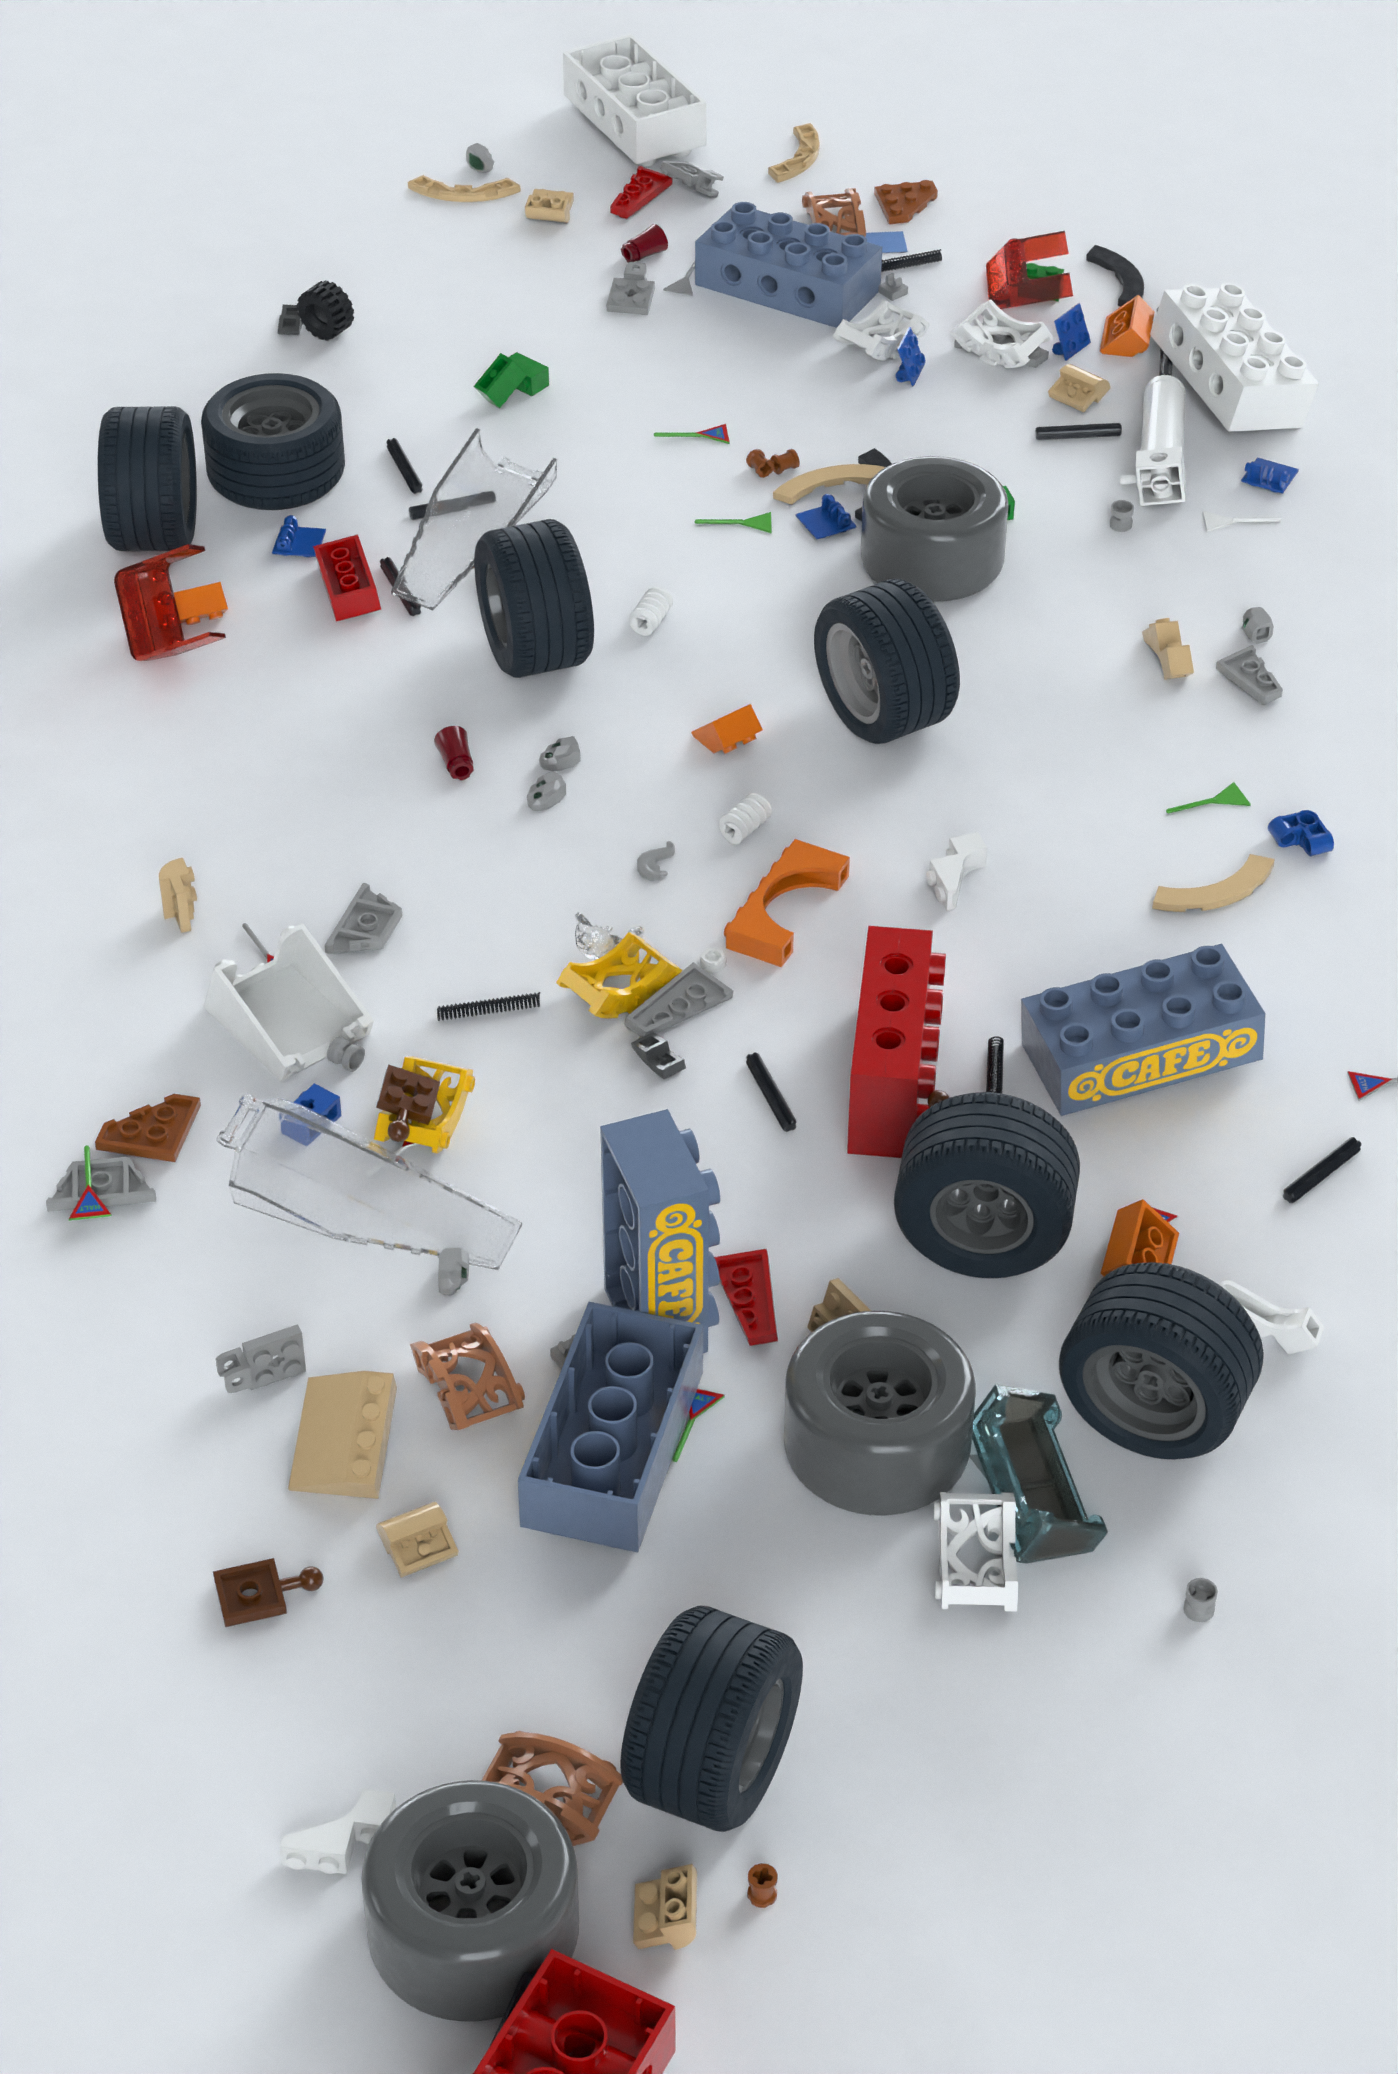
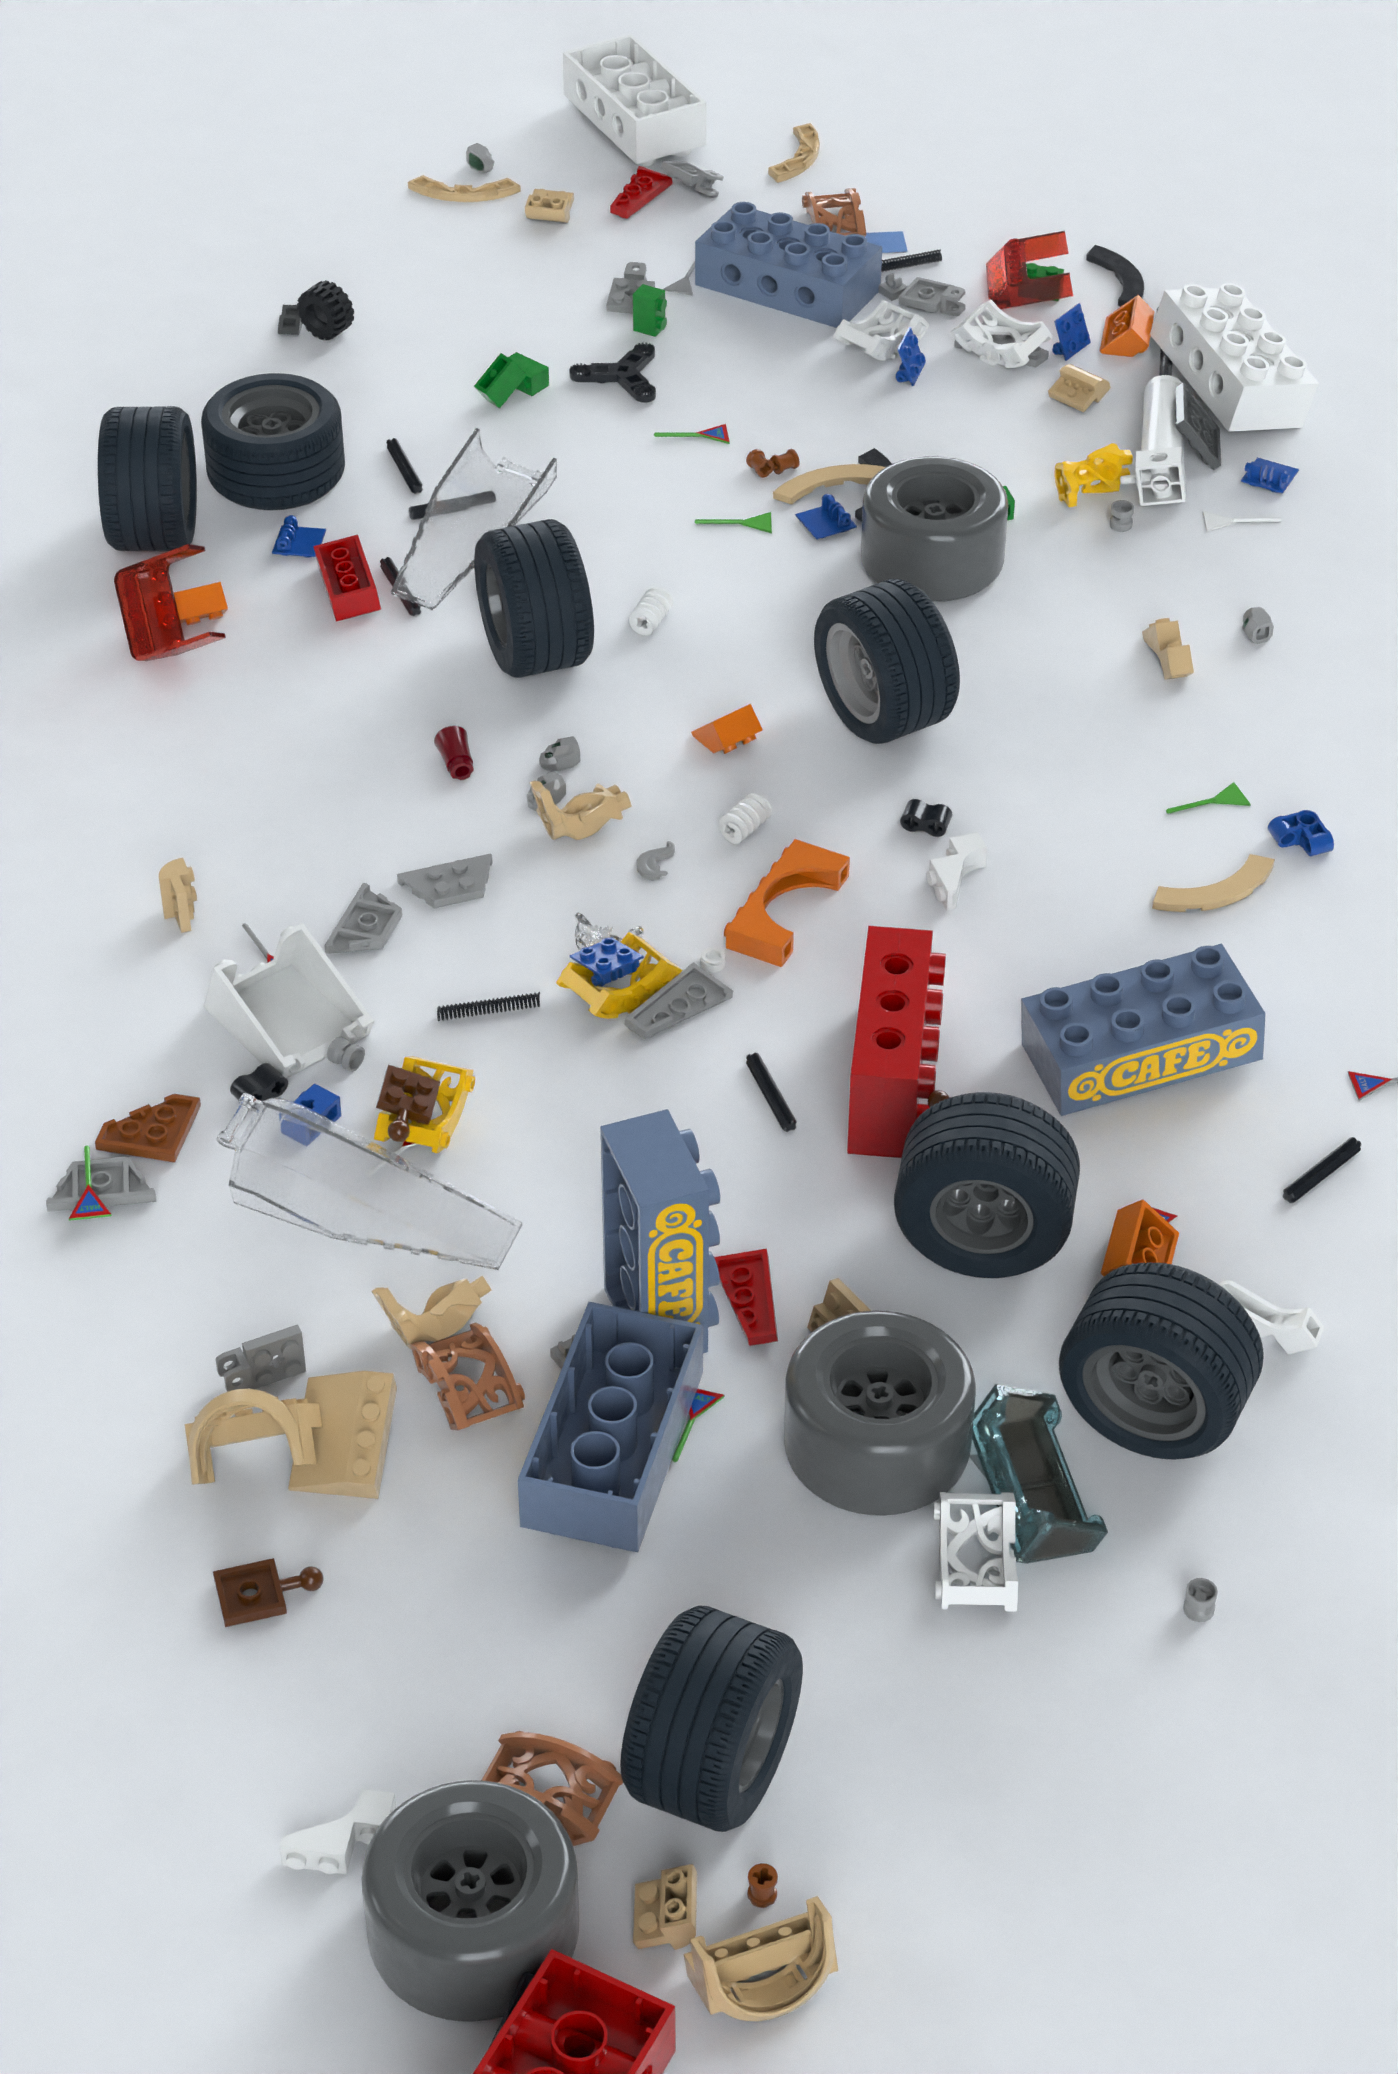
(216, 1428): none -> tan piece
(262, 1083): none -> black axle
(417, 1539): tan brick -> none
(443, 1315): none -> tan hips
(449, 882): none -> light grey wing
(452, 1270): light grey rock -> none
(582, 814): none -> tan hips
(608, 960): none -> blue hinge
(624, 372): none -> black piece
(645, 244): dark red plant -> none
(649, 310): none -> green brick
(657, 1056): dark grey slope -> none
(794, 1941): none -> tan piece
(903, 200): dark orange plate -> none
(926, 817): none -> black axle
(932, 296): none -> light grey plate
(994, 1060): black piece -> none
(1078, 431): black axle -> none
(1105, 468): none -> yellow hips
(1197, 426): none -> dark grey plate
(1250, 675): light grey wing -> none

